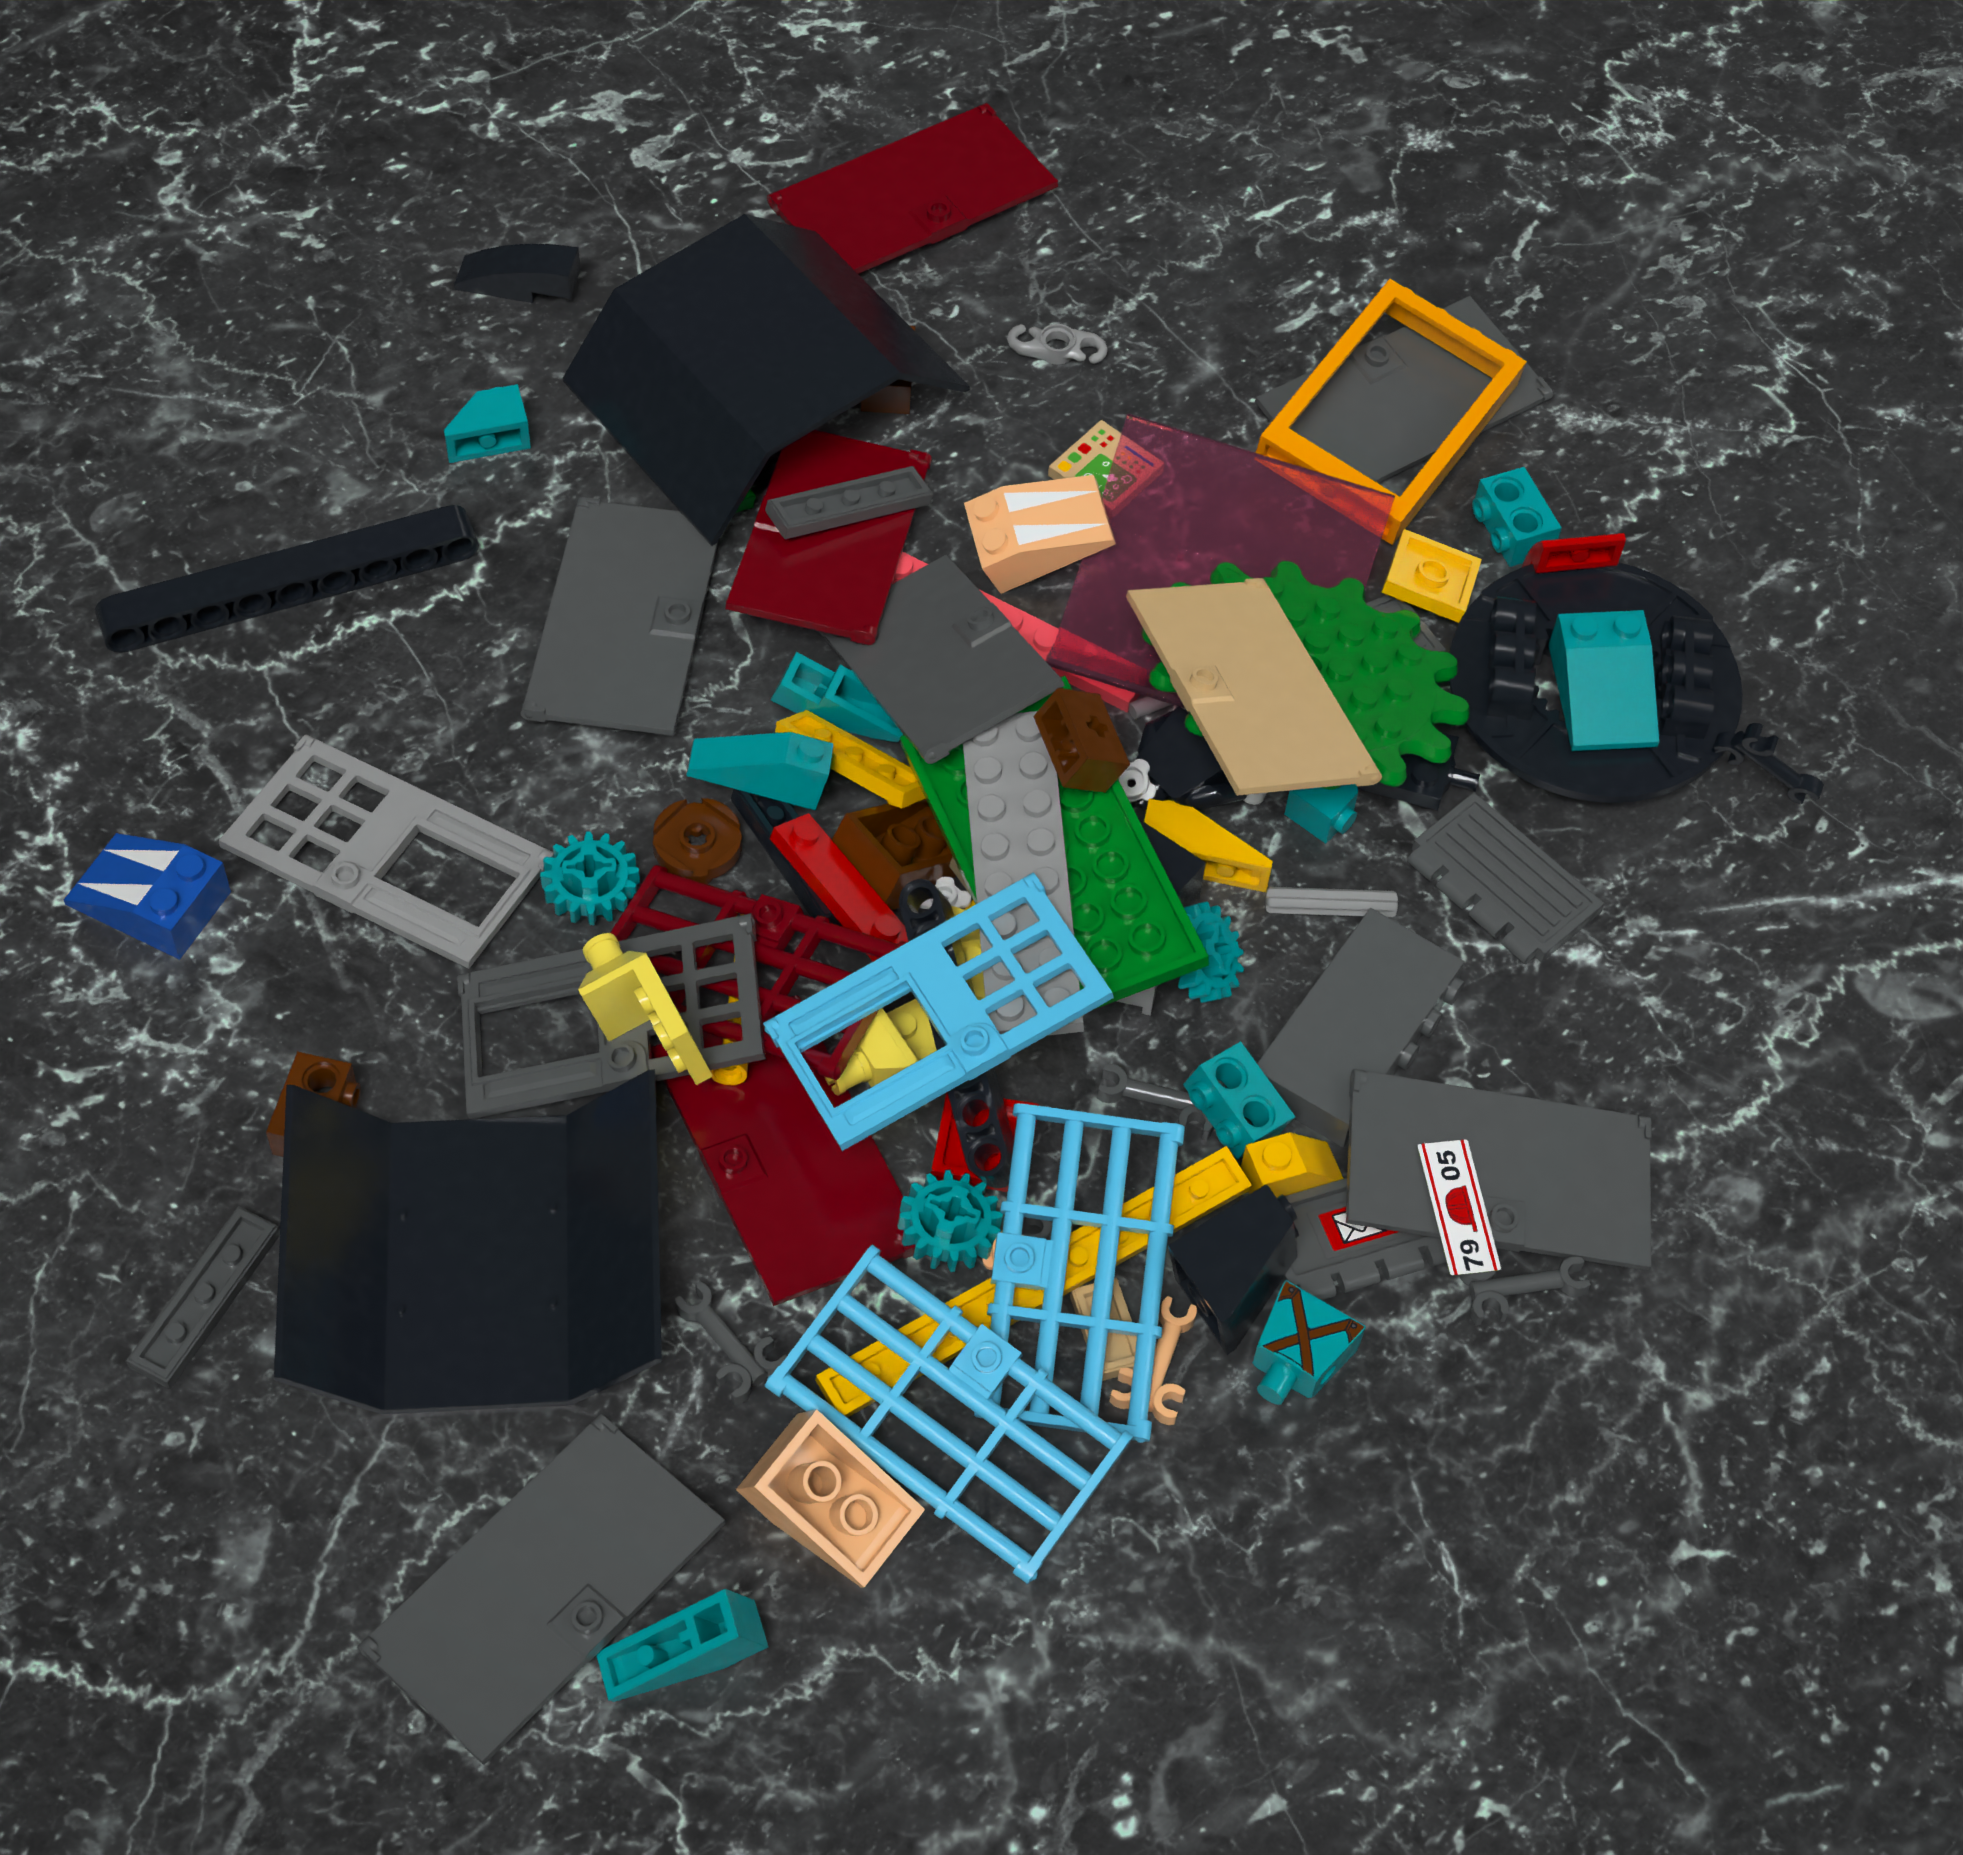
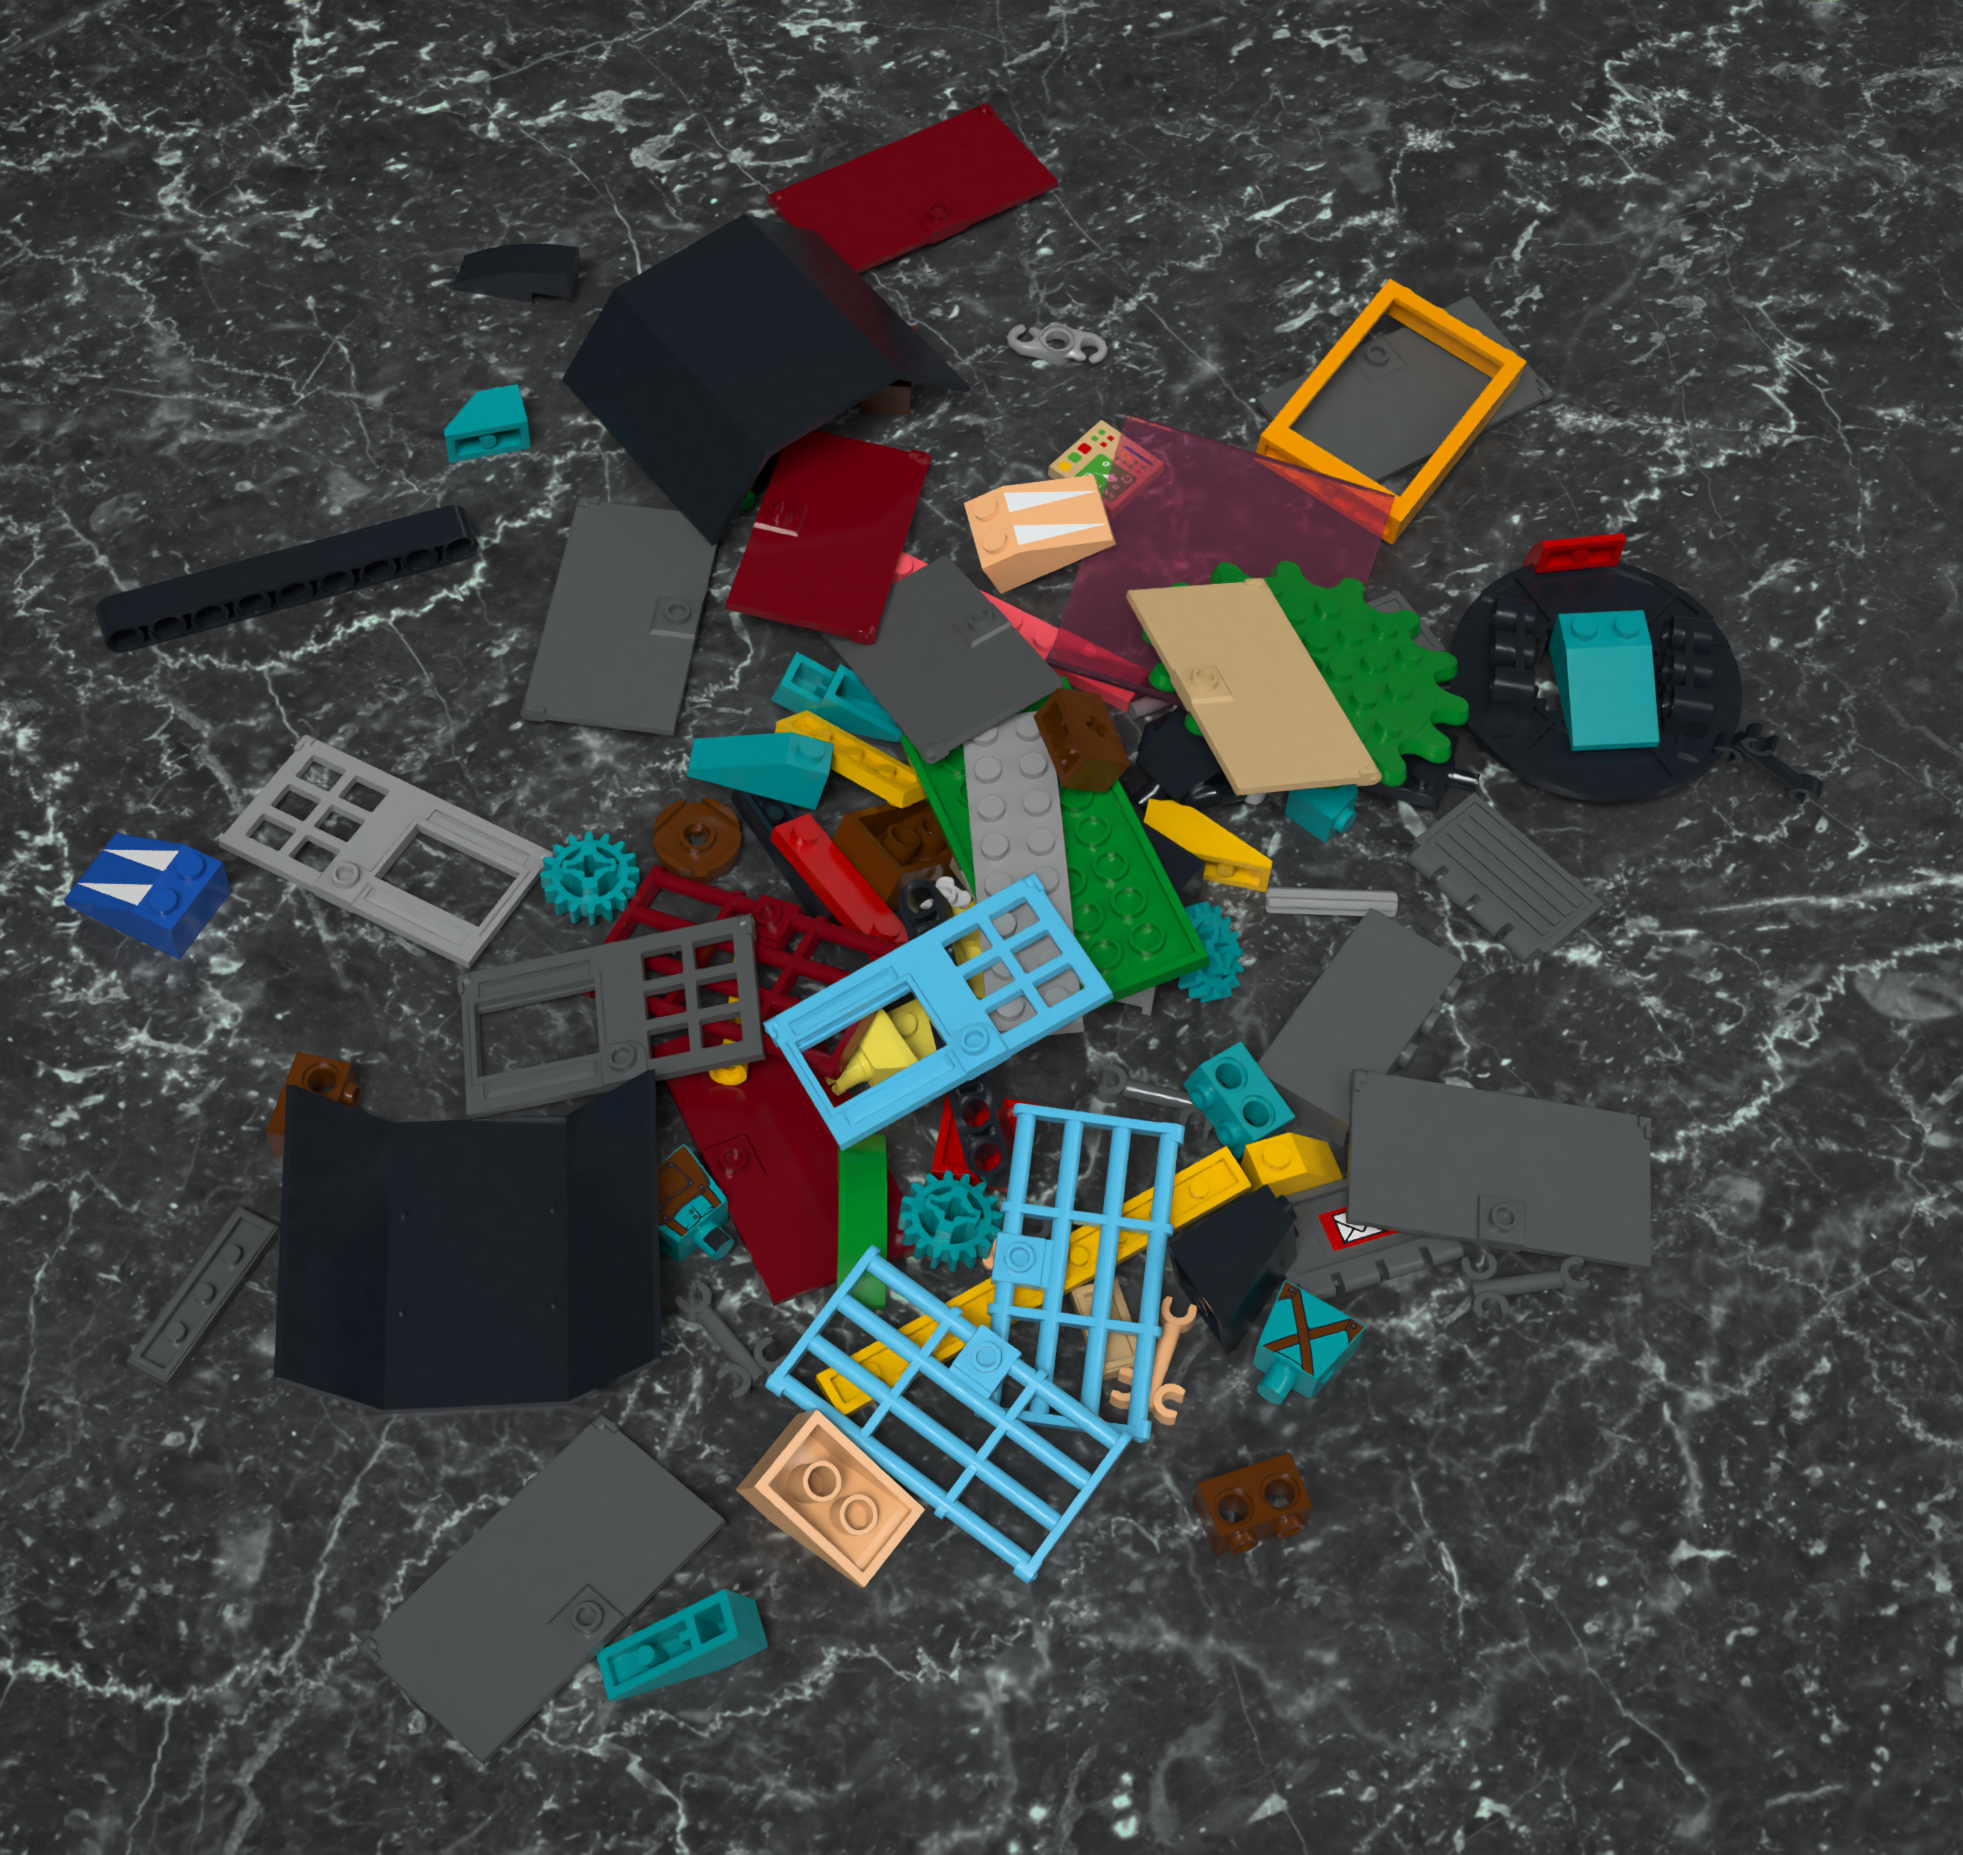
(628, 992): light yellow plate -> none
(690, 1209): none -> torso
(848, 502): dark grey tile -> none
(862, 1214): none -> green slope
(1139, 772): white plate -> none
(1246, 1494): none -> reddish brown brick
(1431, 576): yellow plate -> none
(1459, 1207): white sticker -> none
(1514, 514): teal brick -> none

